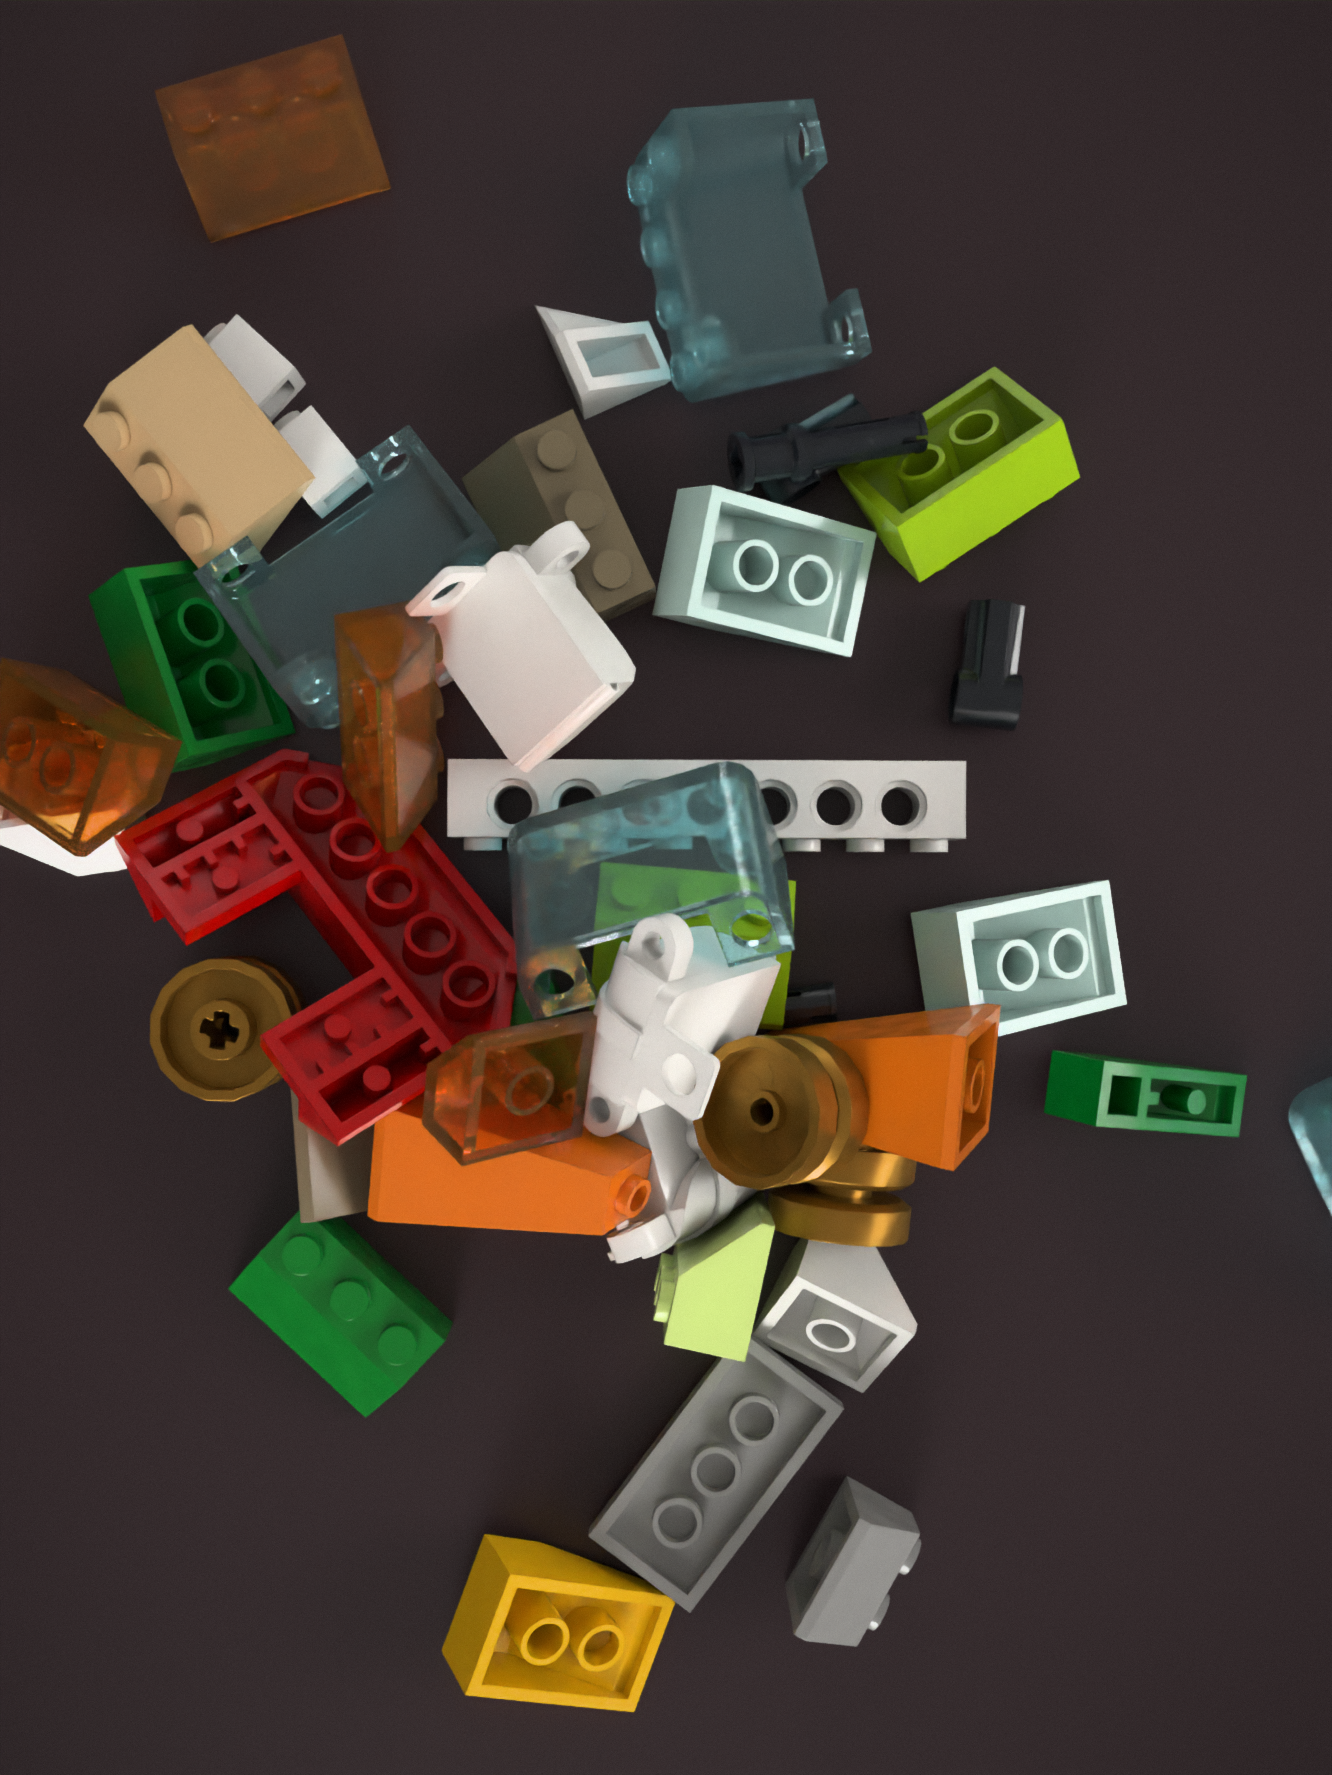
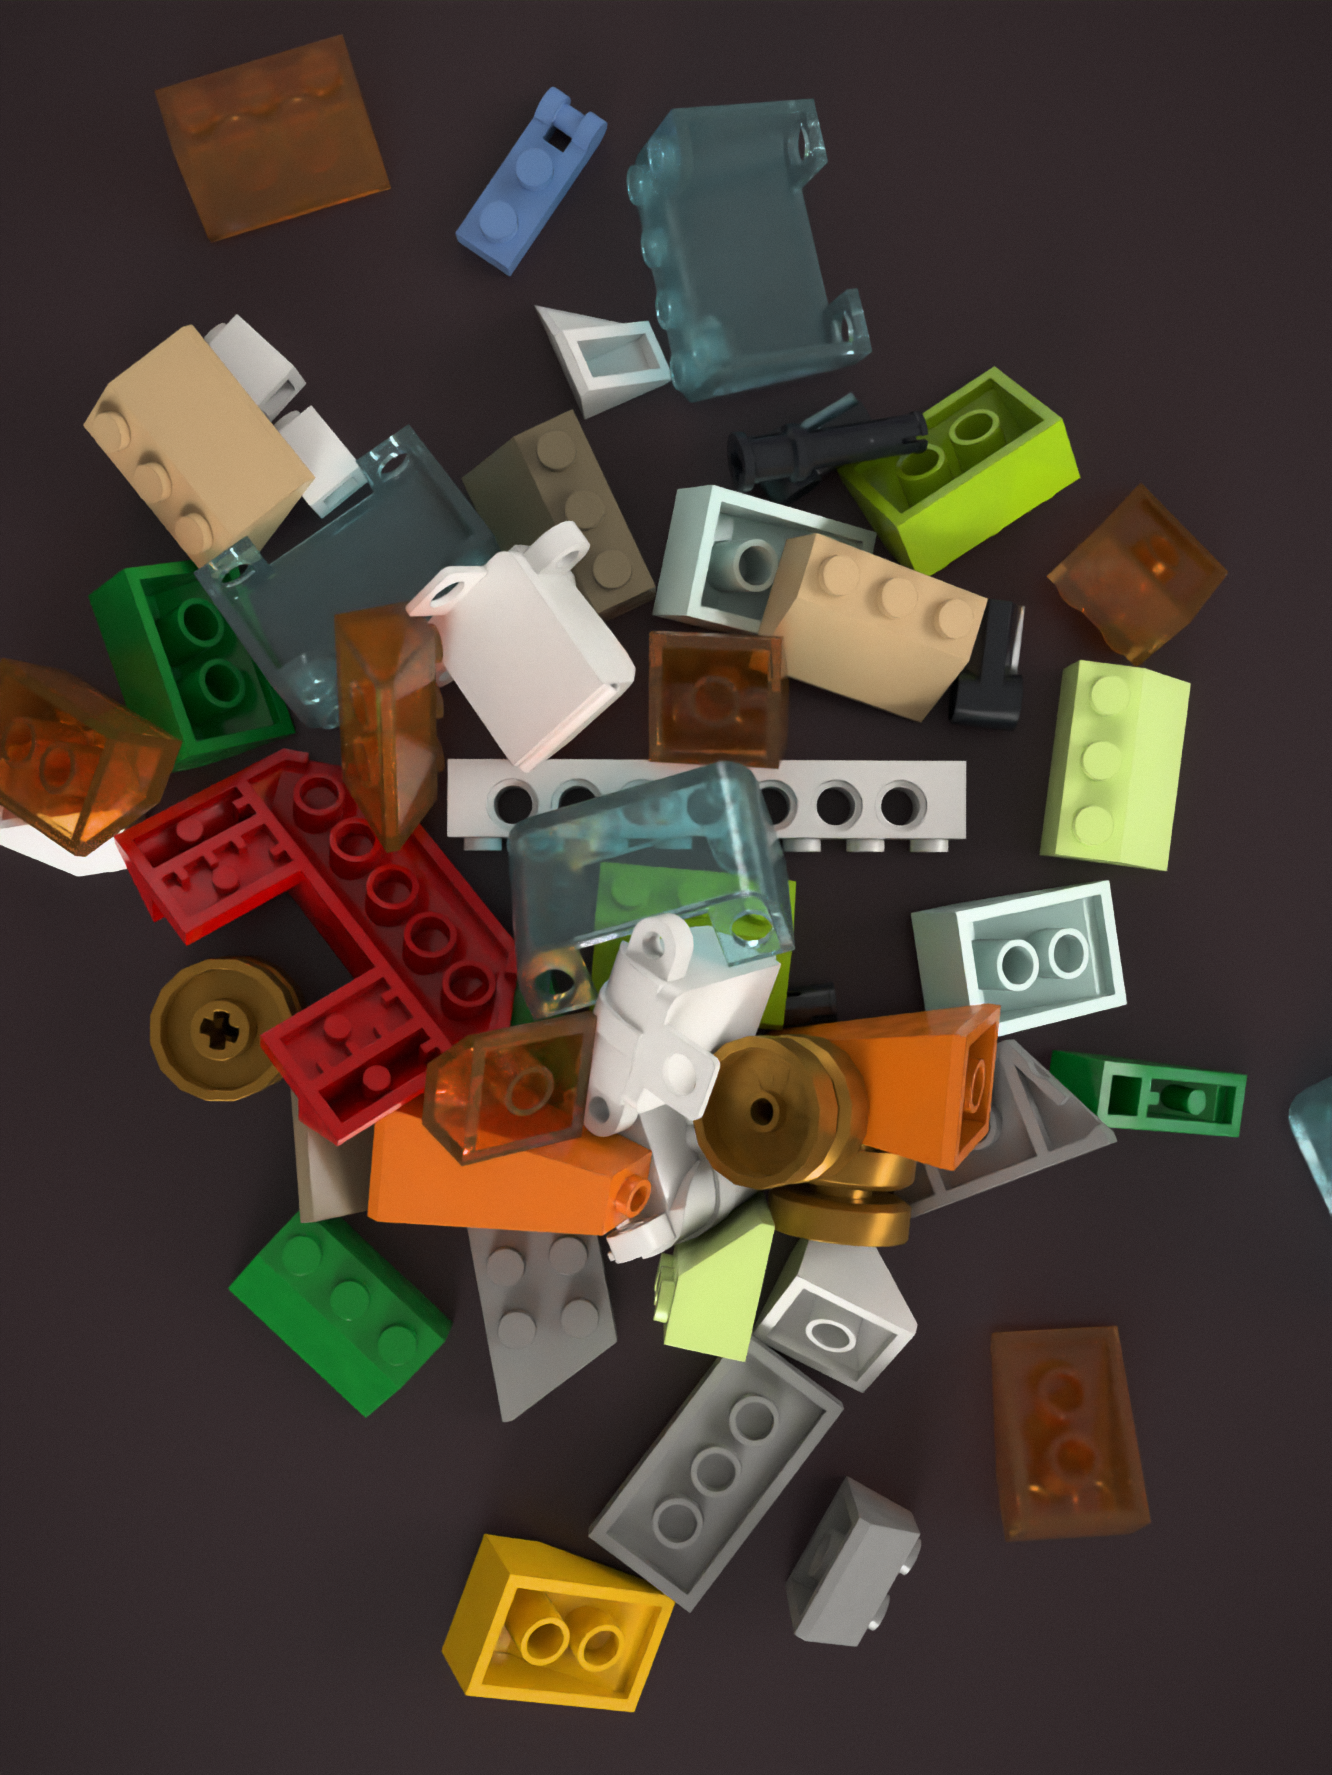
(530, 183): none -> medium blue plate
(541, 1309): none -> light grey wing
(717, 699): none -> clear orange slope
(869, 626): none -> tan slope
(1030, 1129): none -> light grey wing
(1065, 1435): none -> clear orange slope
(1115, 765): none -> yellowish green slope
(1138, 576): none -> clear orange slope

